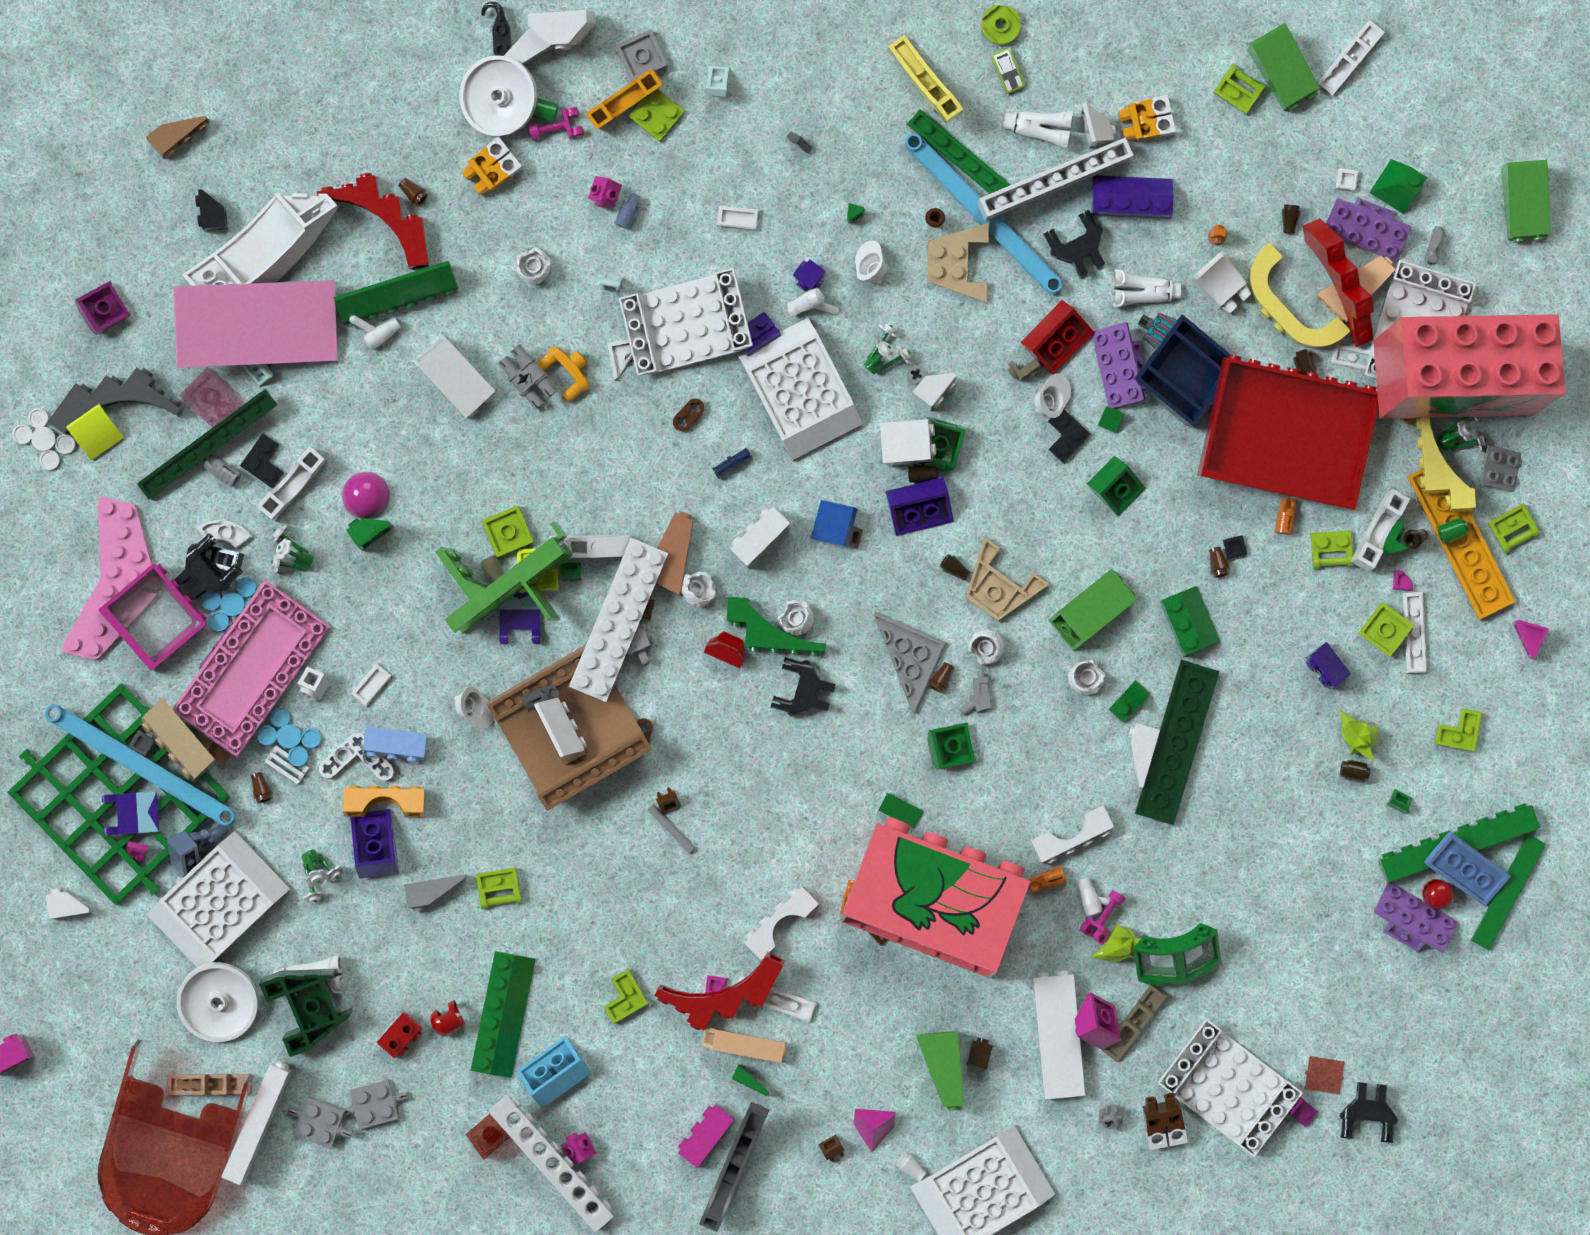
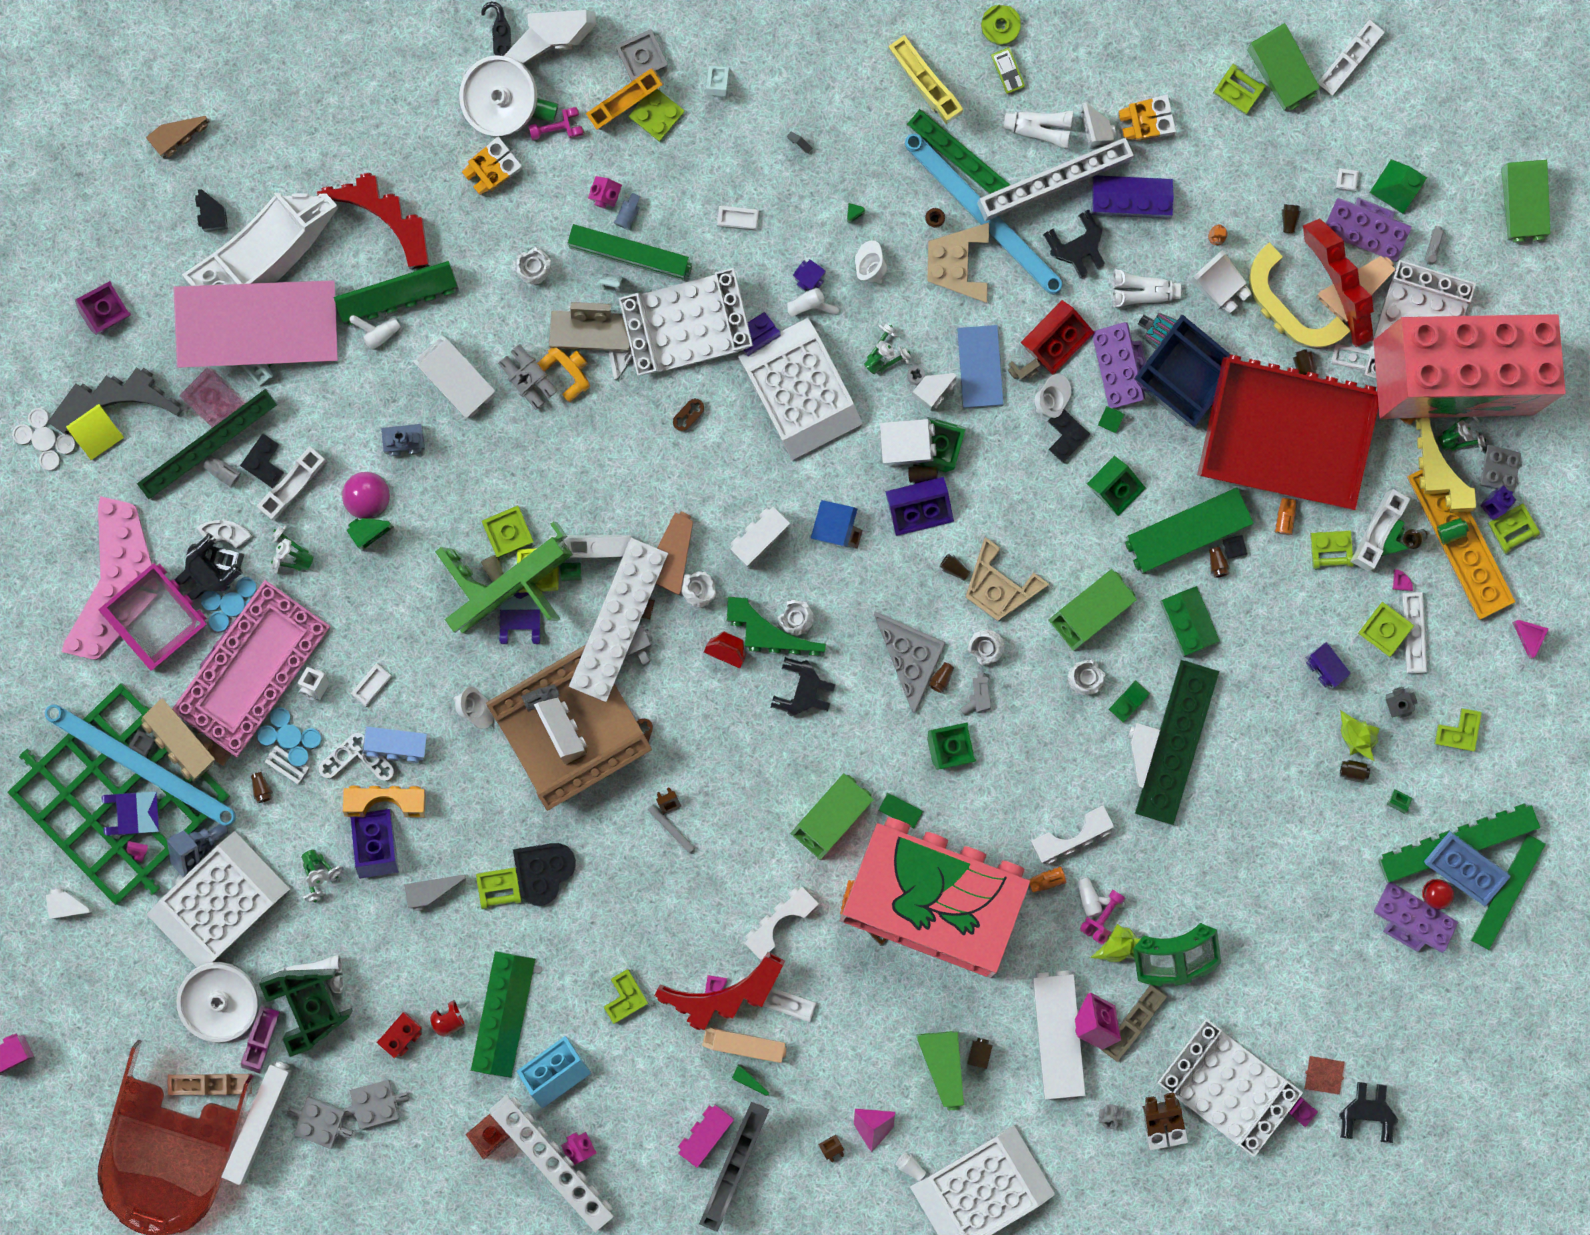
(260, 1039): none -> magenta slope
(402, 439): none -> sand blue brick
(413, 192): reddish brown cone -> none
(541, 870): none -> black plate
(588, 328): none -> bracket
(629, 252): none -> green brick
(732, 463): dark blue pin -> none
(832, 815): none -> bright green slope
(980, 366): none -> medium blue tile
(1188, 530): none -> green brick
(1401, 709): none -> dark grey brick
(1502, 501): none -> dark purple brick

